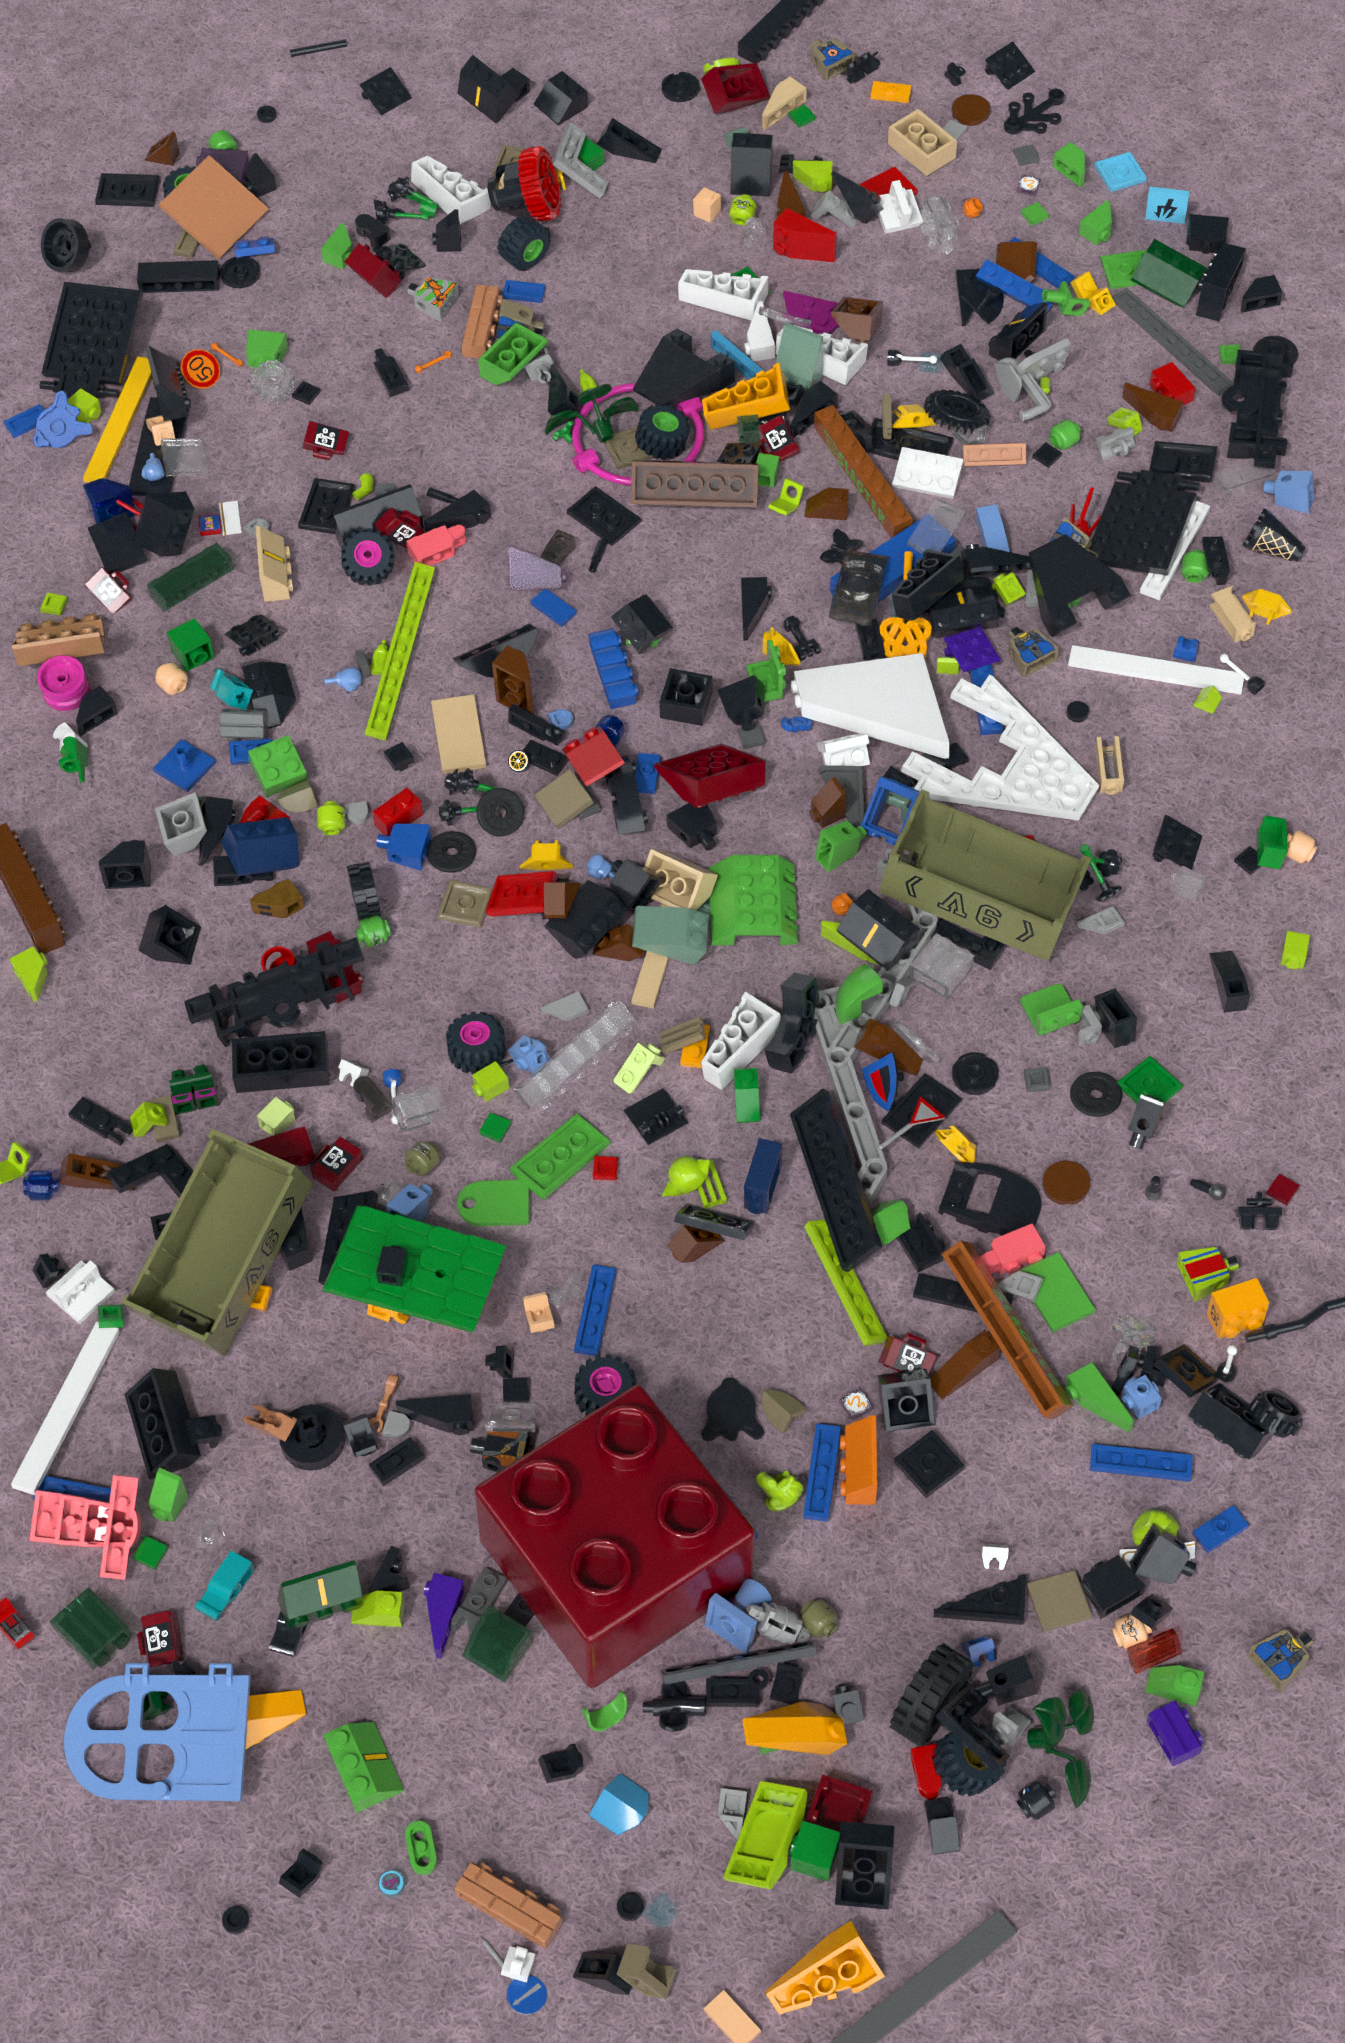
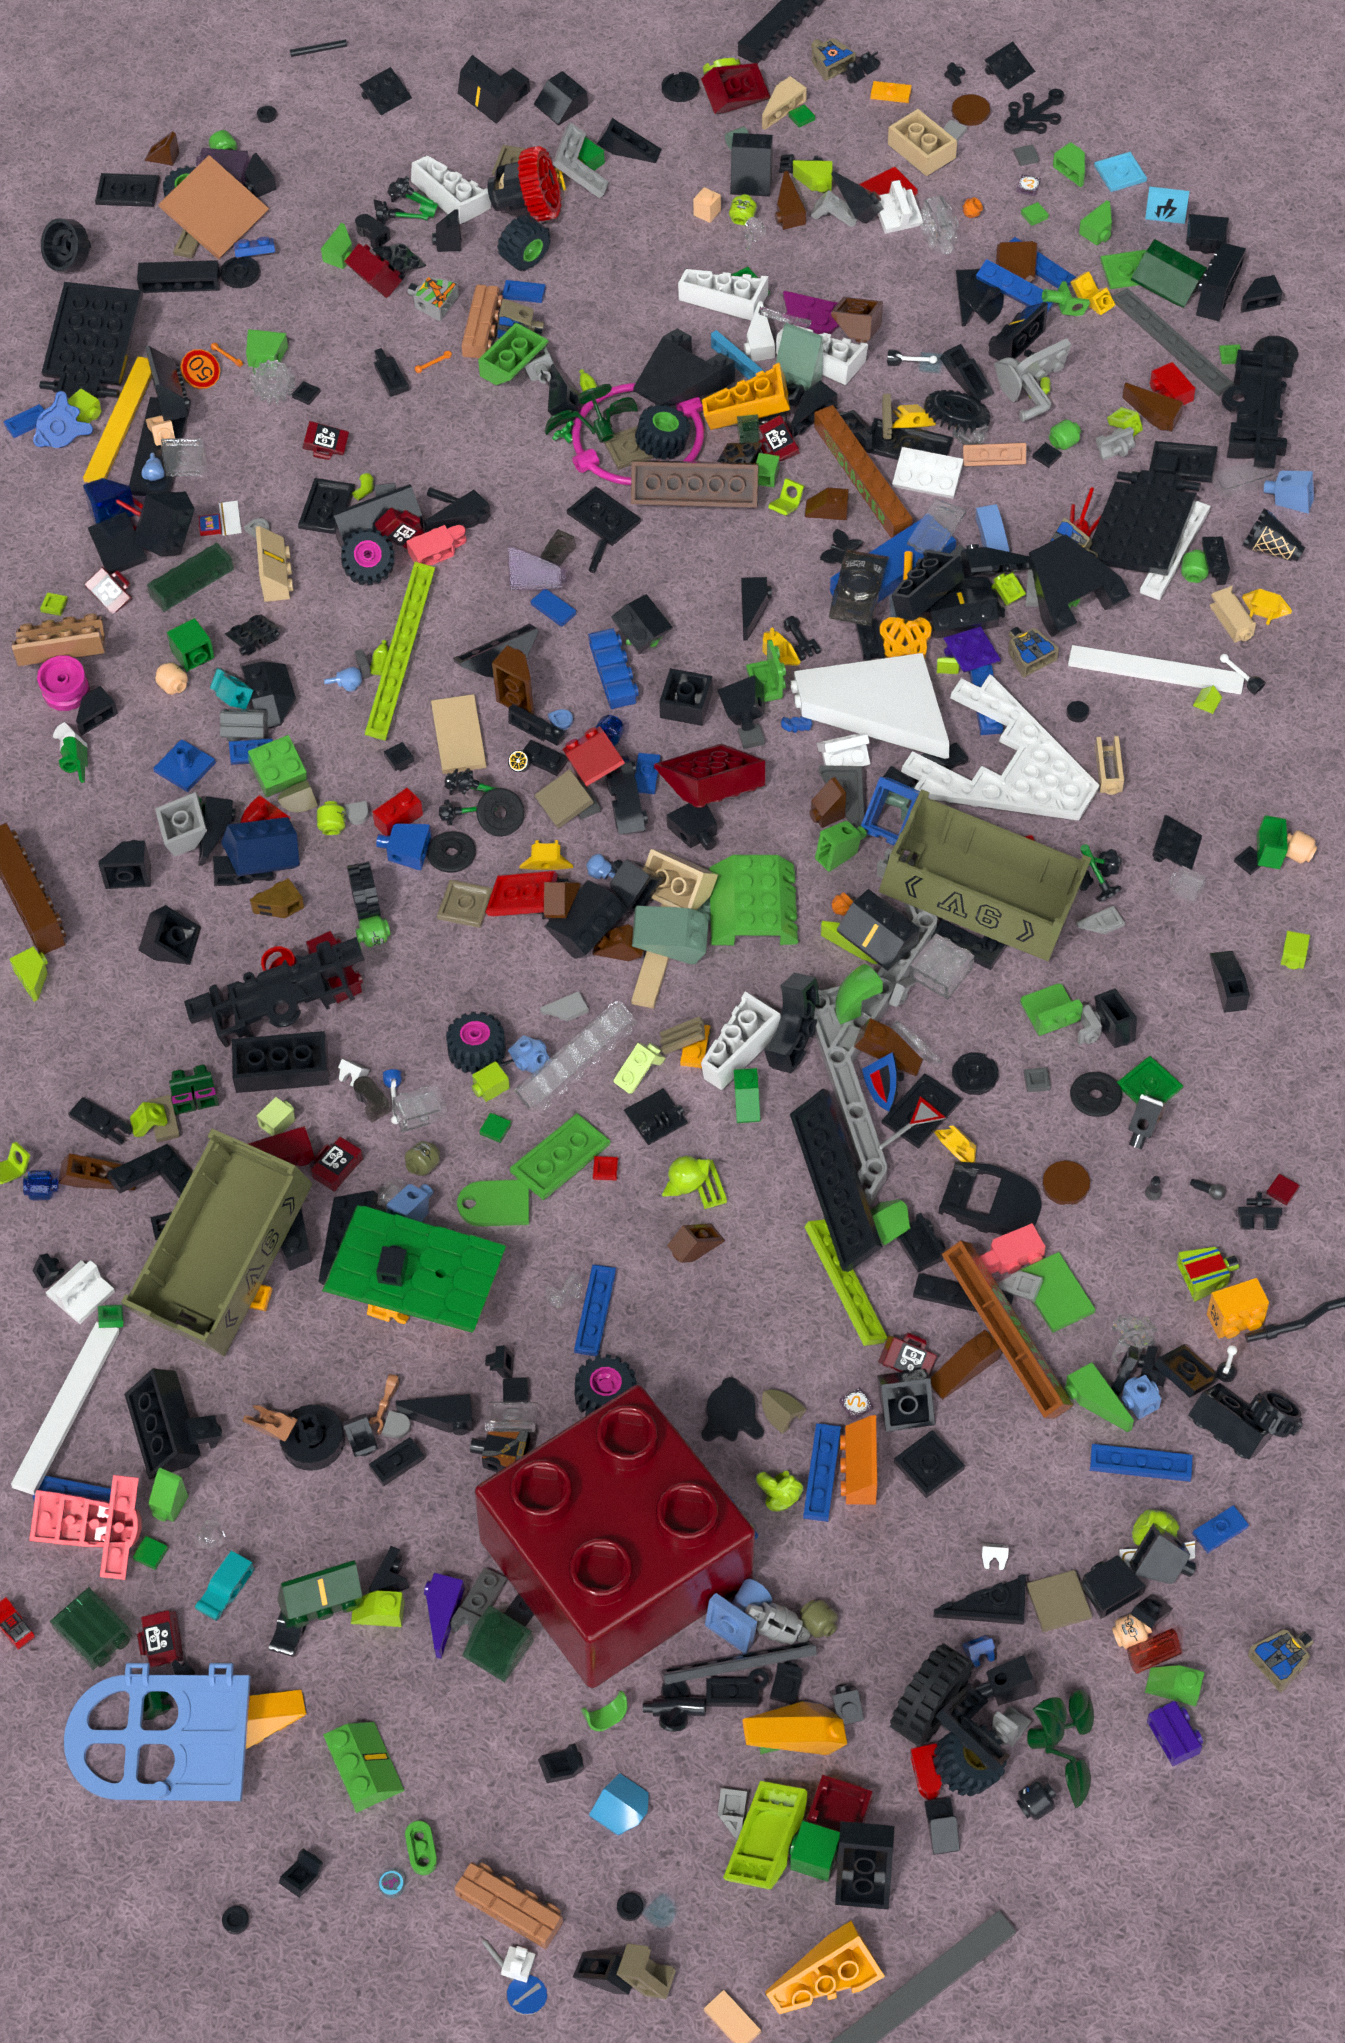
(538, 1312): light nougat bracket -> none
(714, 1221): black tile -> none
(762, 1176): dark blue window -> none
(803, 238): red slope -> none
(1186, 649): blue tile -> none

